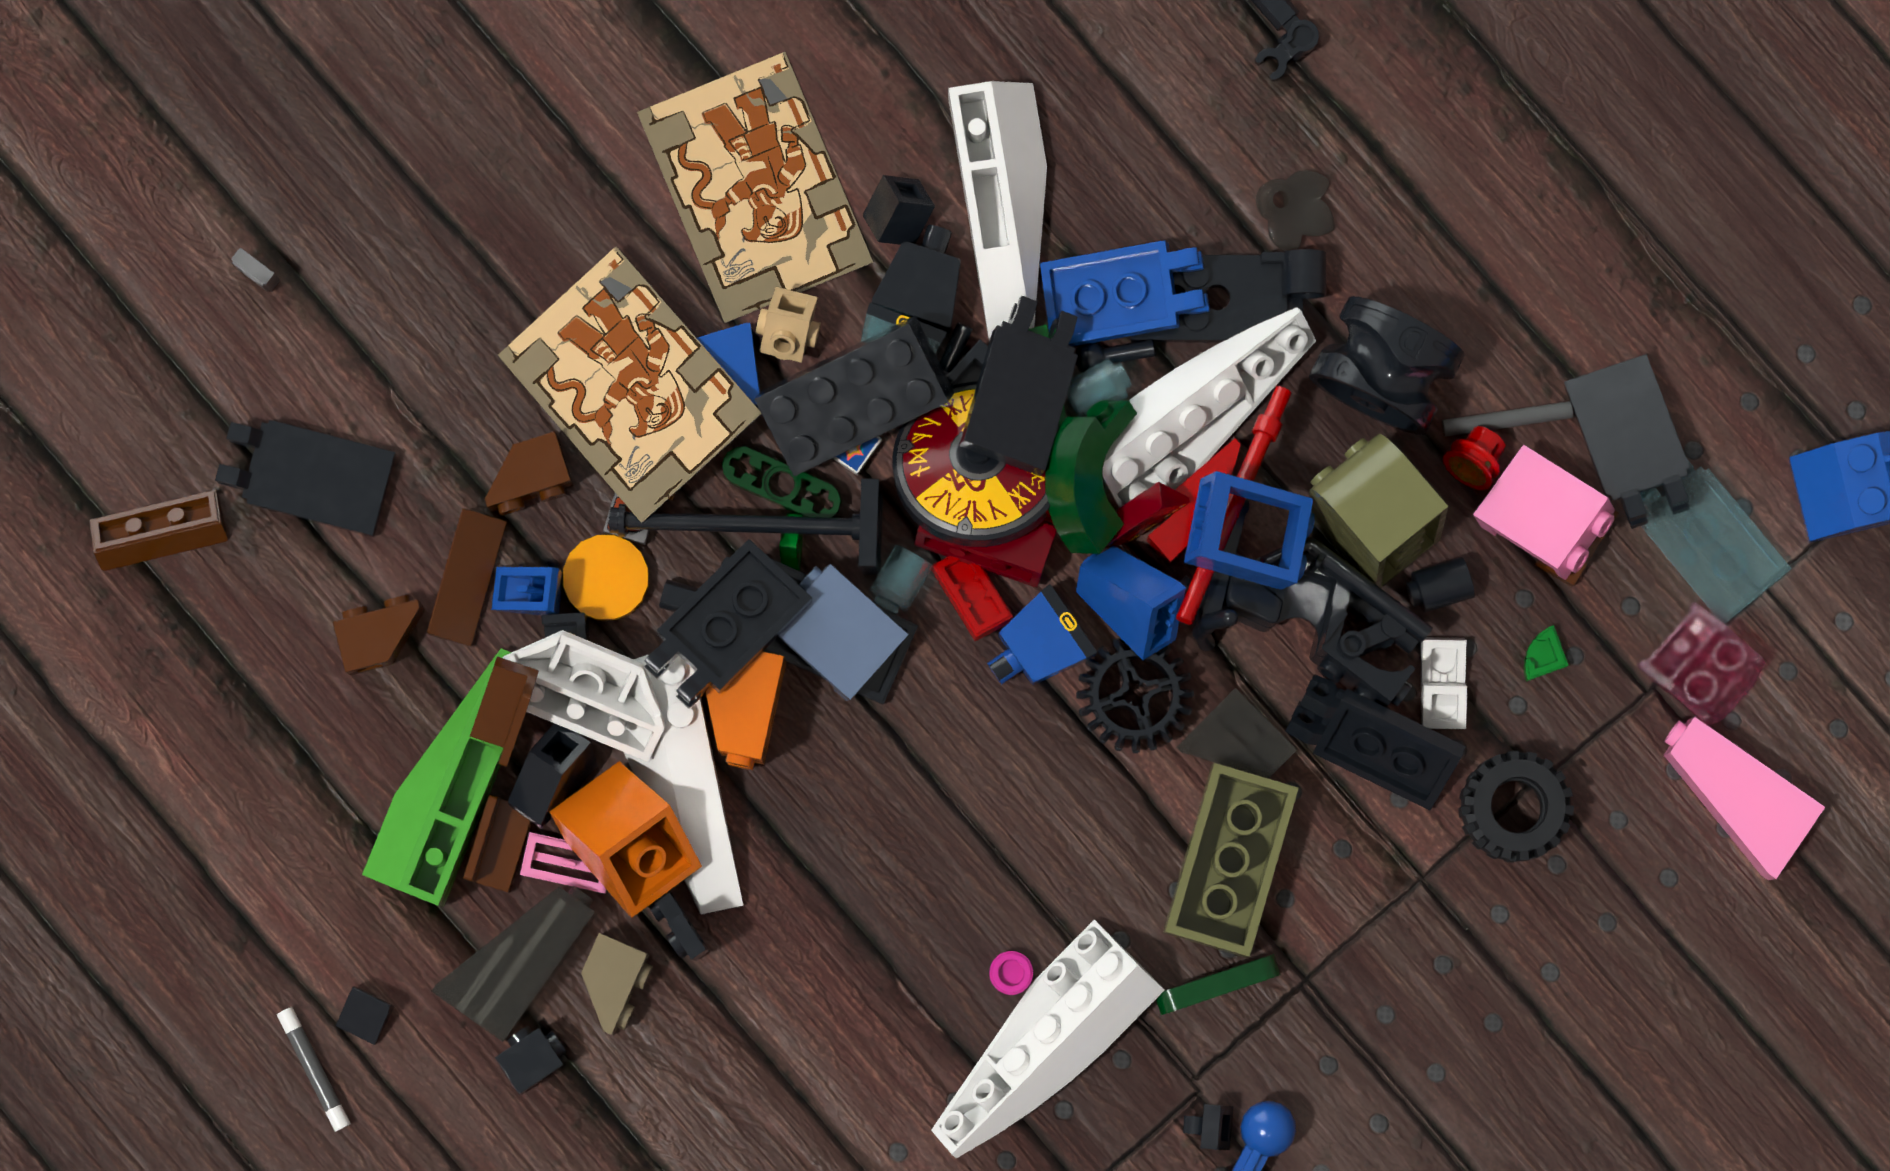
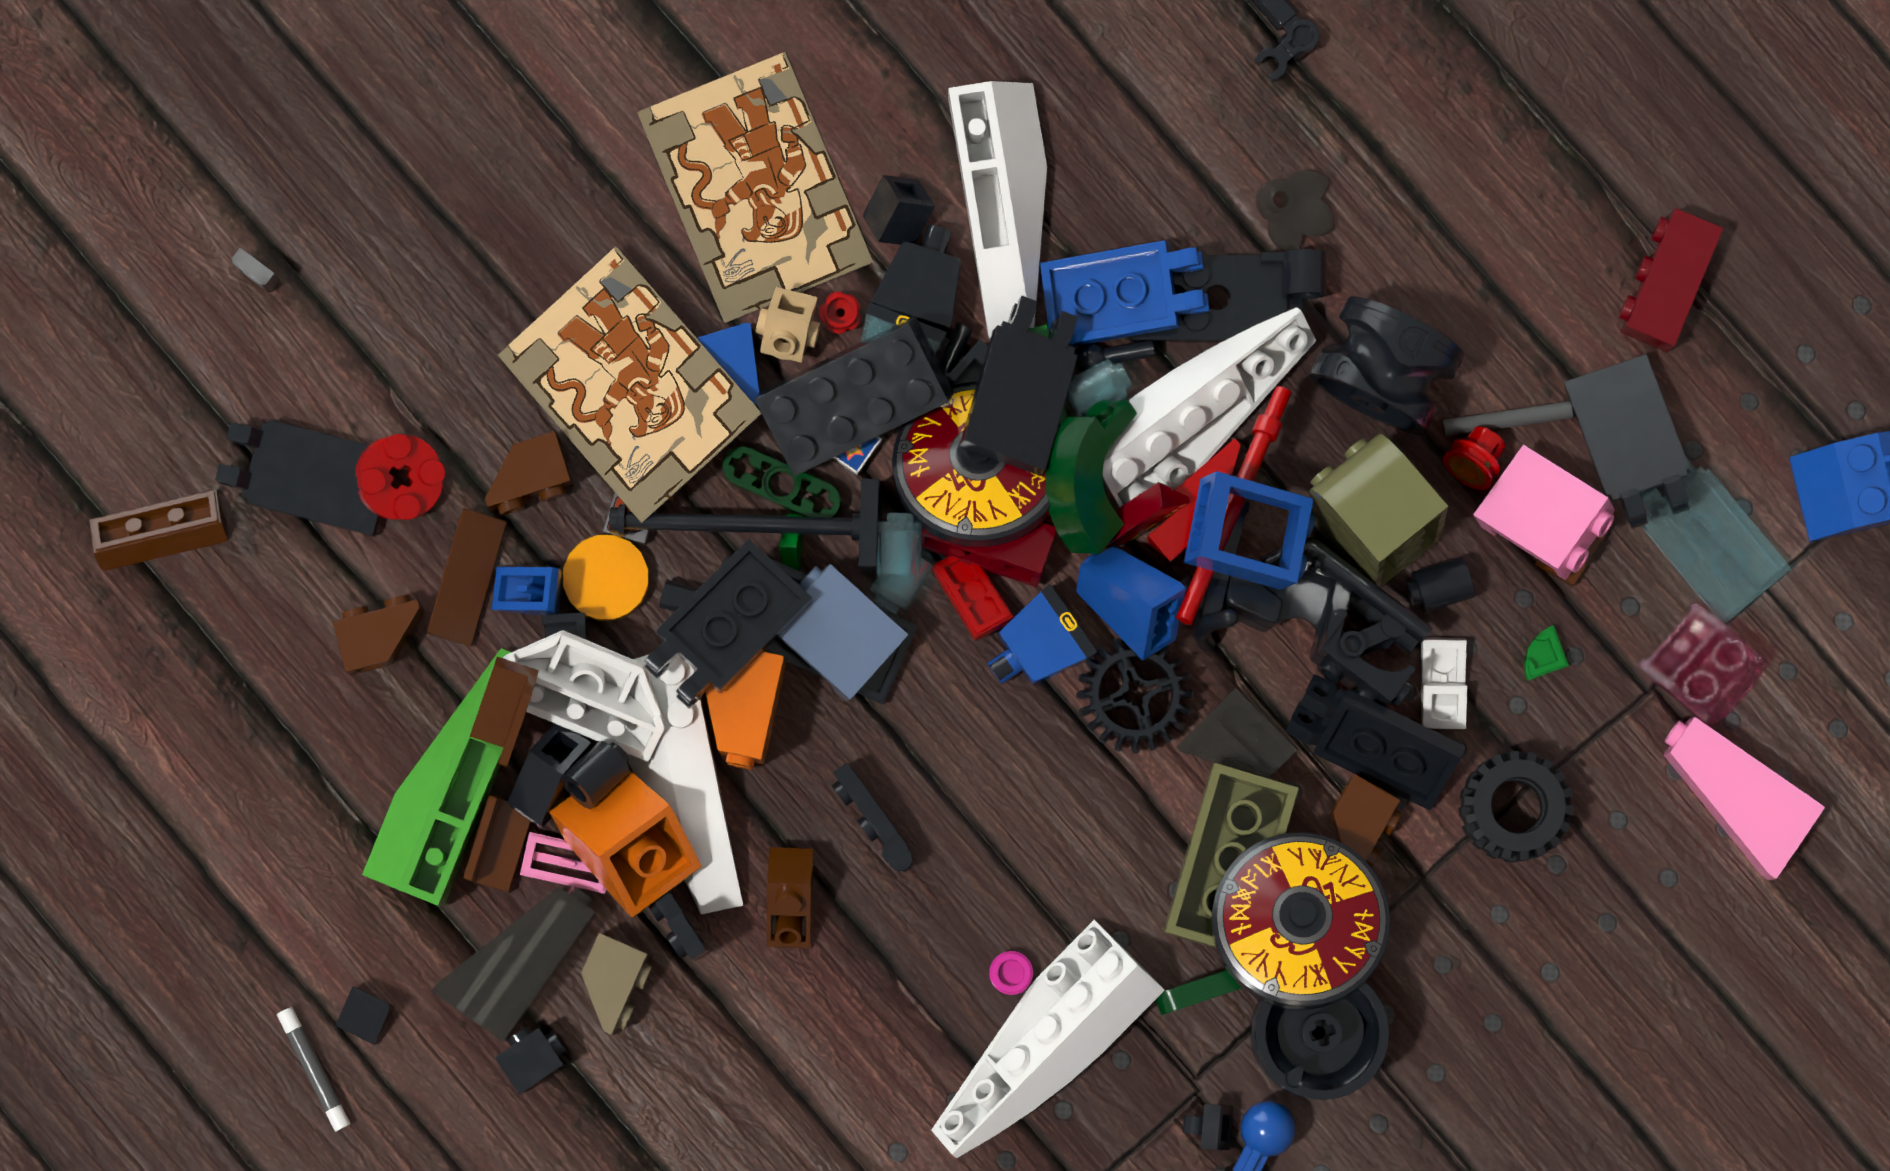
(424, 473): none -> red plate
(596, 773): none -> black brick
(789, 897): none -> reddish brown slope
(837, 301): none -> red plate
(874, 821): none -> black hinge
(899, 546): none -> clear light blue brick
(1300, 921): none -> dish
(1328, 1066): none -> black piece
(1362, 816): none -> reddish brown slope
(1669, 279): none -> dark red brick

